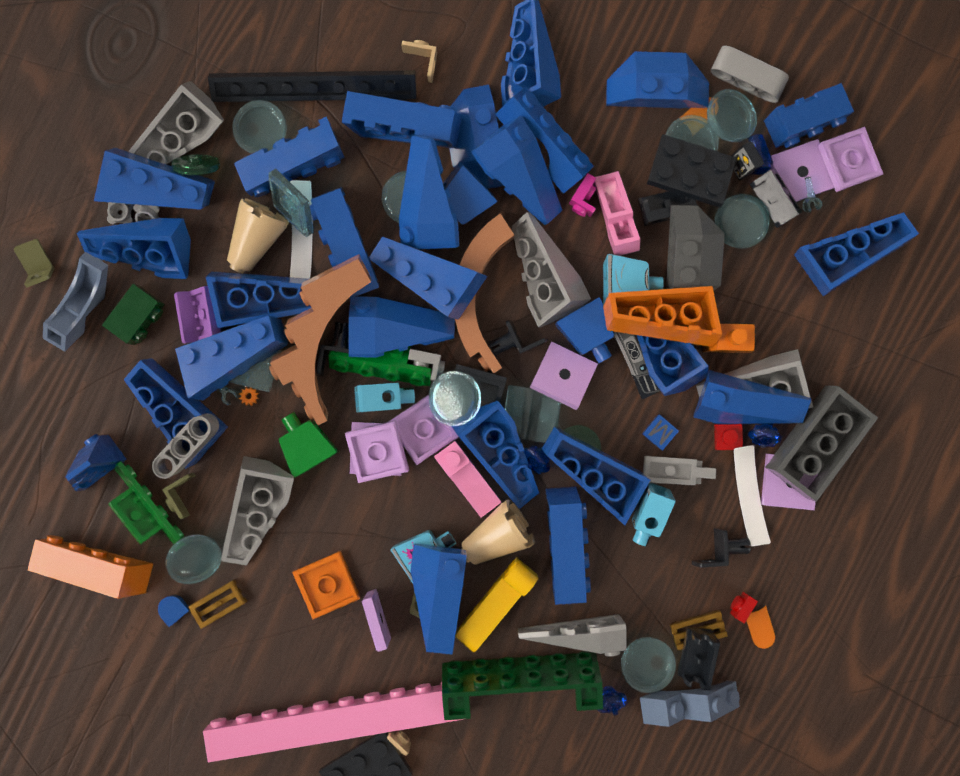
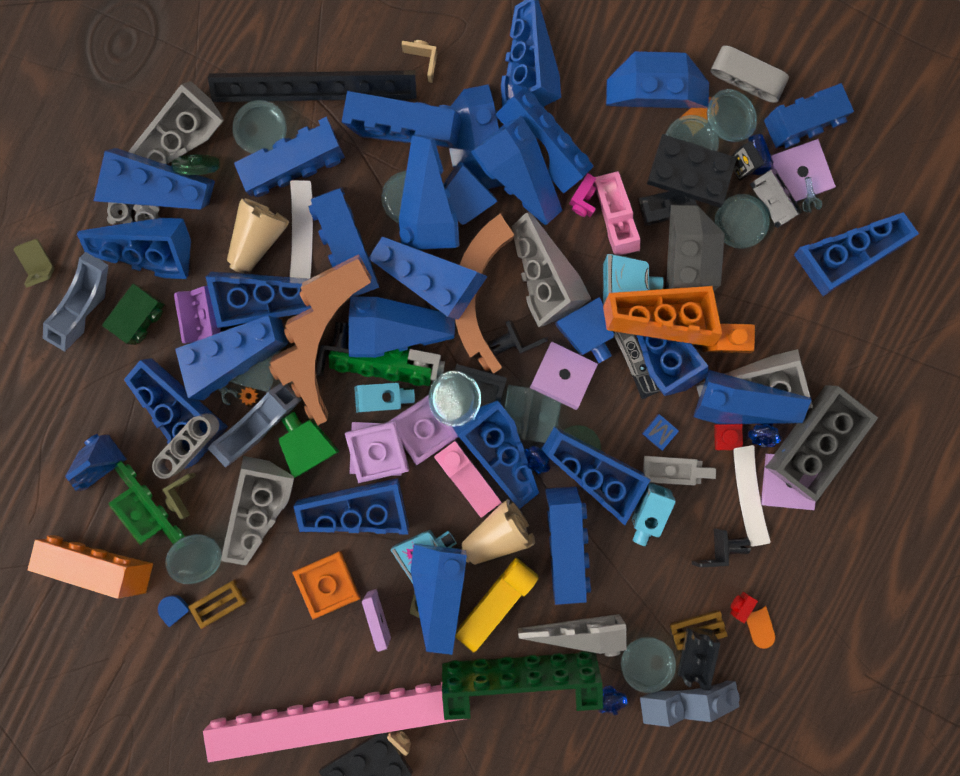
(255, 424): none -> sand blue arch
(291, 203): clear light blue plate -> none
(355, 510): none -> blue wedge
(850, 159): lavender tile -> none

